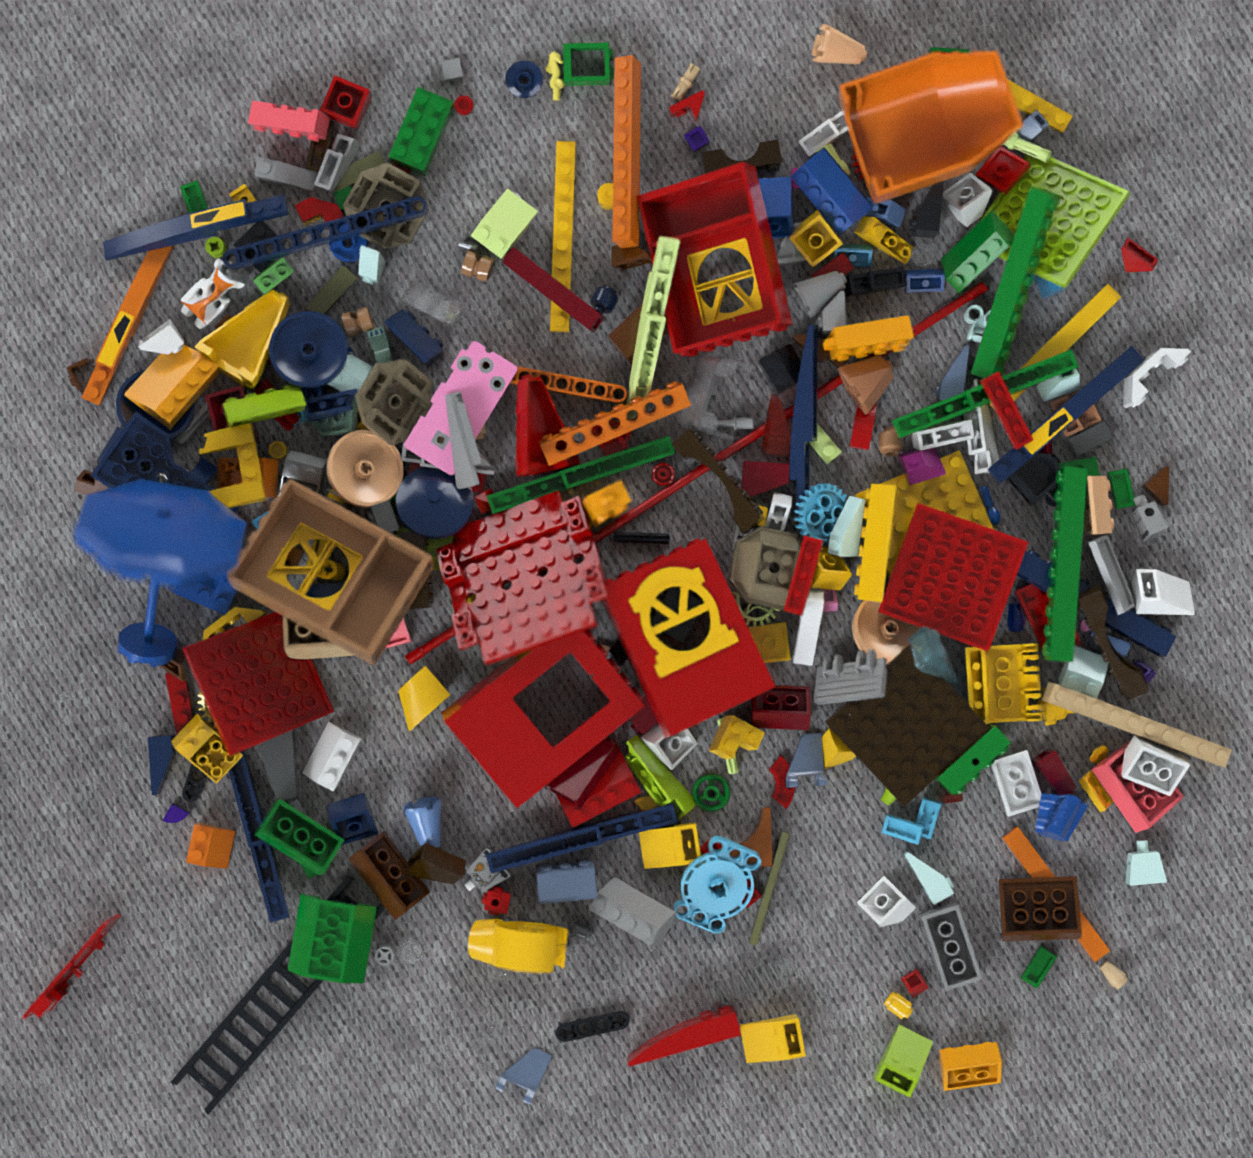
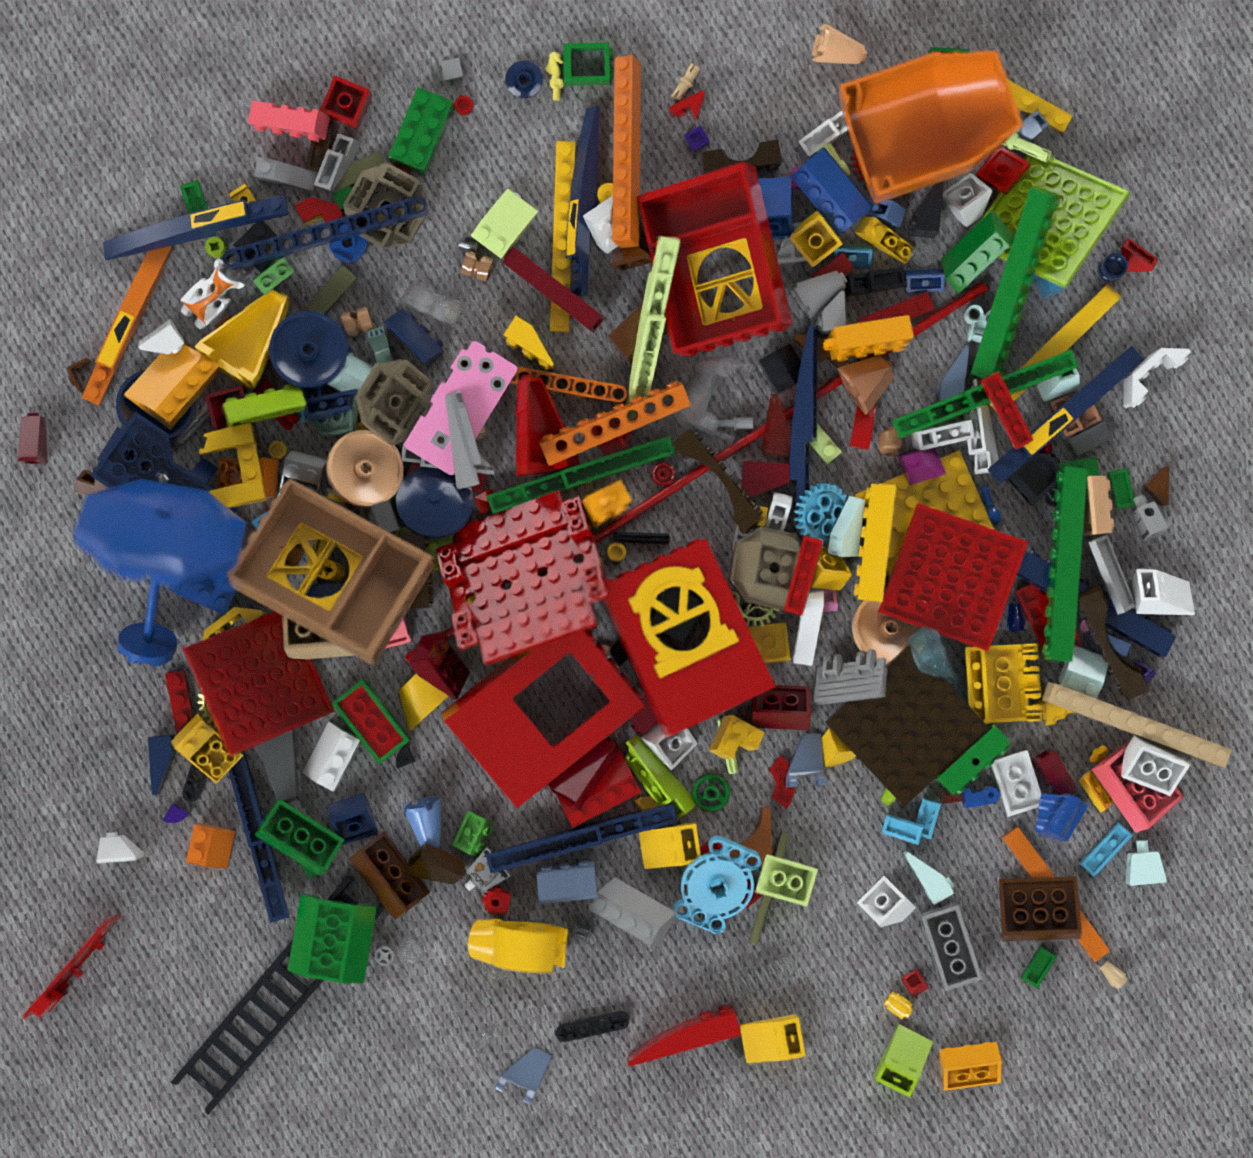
(32, 440): none -> slope
(117, 848): none -> white slope
(178, 665): reddish brown slope -> none
(370, 265): light aqua slope -> none
(371, 721): none -> red brick
(404, 757): none -> black tile
(439, 665): none -> dark red slope
(473, 834): none -> bright green bracket
(523, 336): none -> yellow slope
(582, 200): none -> dark blue slope
(600, 225): none -> white slope
(604, 299): dark blue head -> none
(616, 552): none -> yellow tile
(736, 1046): none -> clear smoke tile
(786, 880): none -> yellowish green slope
(913, 307): none -> red hinge
(985, 796): none -> blue leg
(1105, 849): none -> medium azure tile
(1112, 267): none -> dark blue wheel

